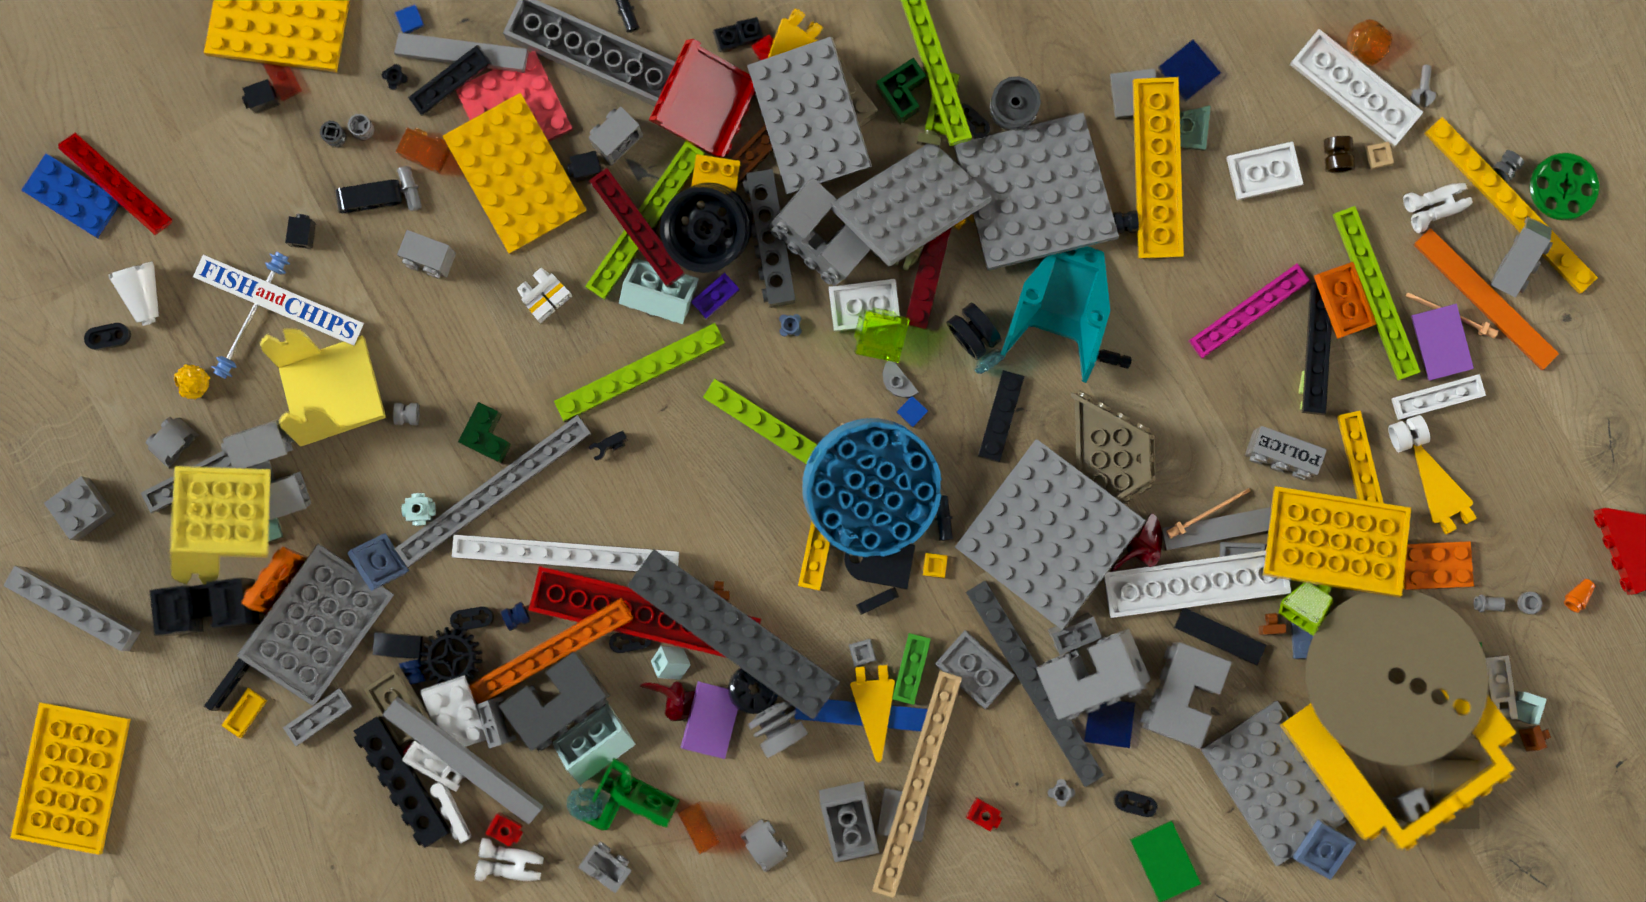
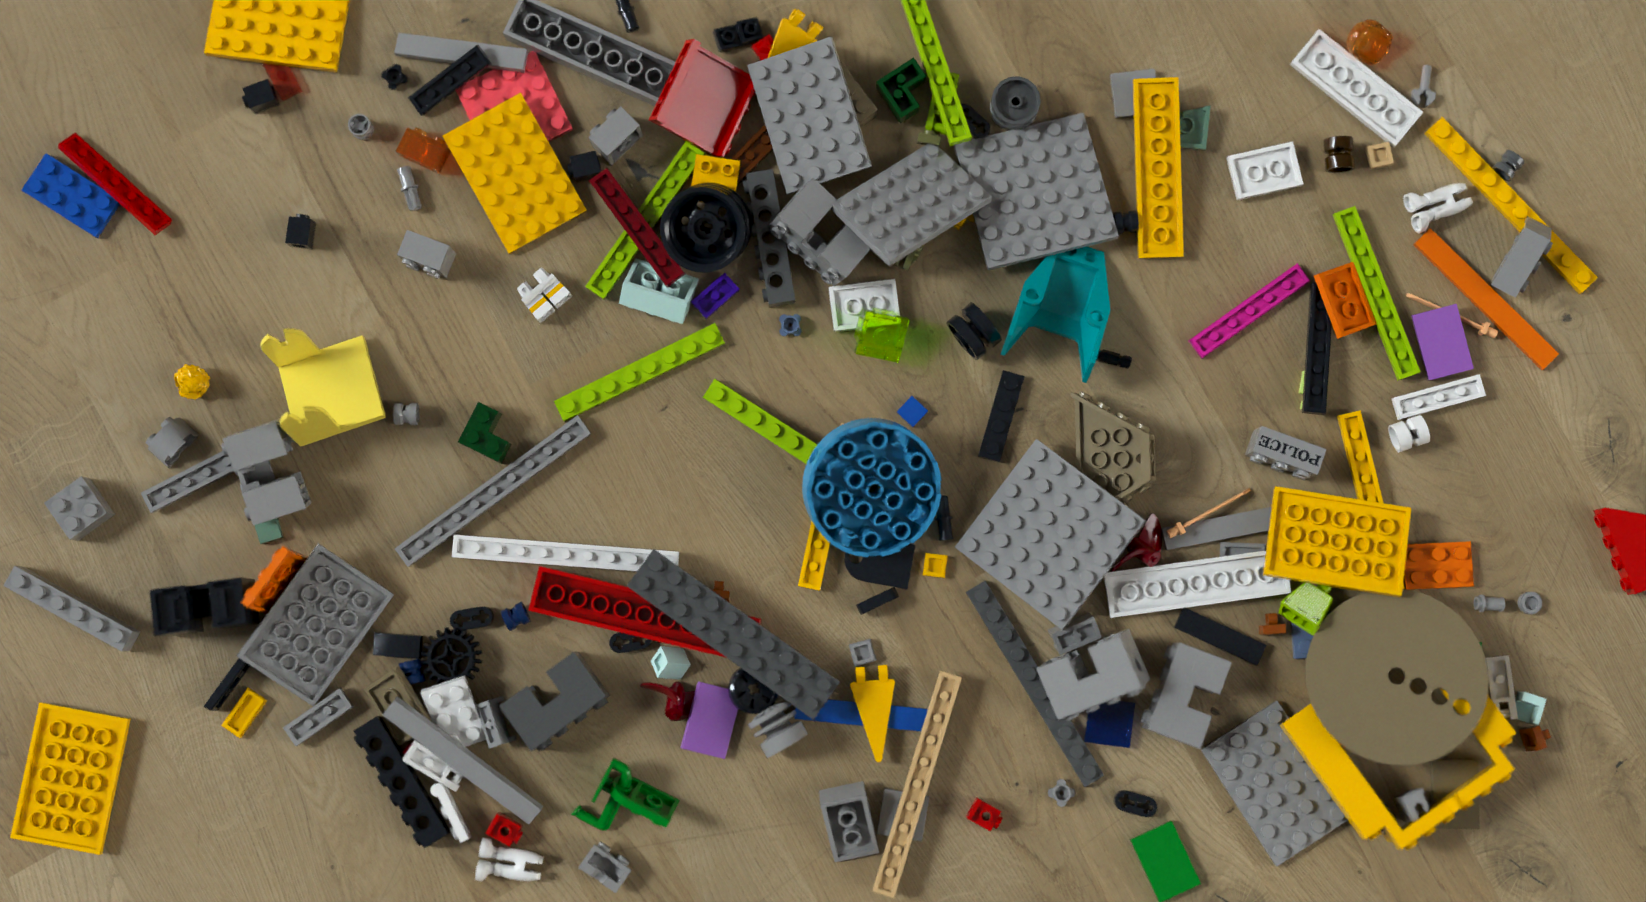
(108, 336): black plate -> none
(138, 291): white cone -> none
(217, 516): light yellow piece -> none
(225, 364): medium blue axle -> none
(278, 300): white sticker -> none
(335, 138): dark grey wheel -> none
(368, 196): black beam -> none
(378, 562): sand blue plate -> none
(409, 19): blue tile -> none
(426, 512): light aqua brick -> none
(550, 651): orange tile -> none
(584, 812): clear light blue gear -> none
(593, 744): light aqua slope -> none
(613, 442): black plate -> none
(699, 827): clear orange brick -> none
(763, 845): light grey cylinder -> none
(897, 382): light grey plate -> none
(911, 669): bright green plate -> none
(927, 280): dark red plate -> none
(980, 671): light grey tile -> none
(988, 361): clear light blue gear -> none
(1192, 69): clear blue tile -> none
(1324, 849): sand blue plate -> none
(1442, 492): yellow flag -> none
(1556, 192): green wedge -> none
(1579, 596): orange cone -> none

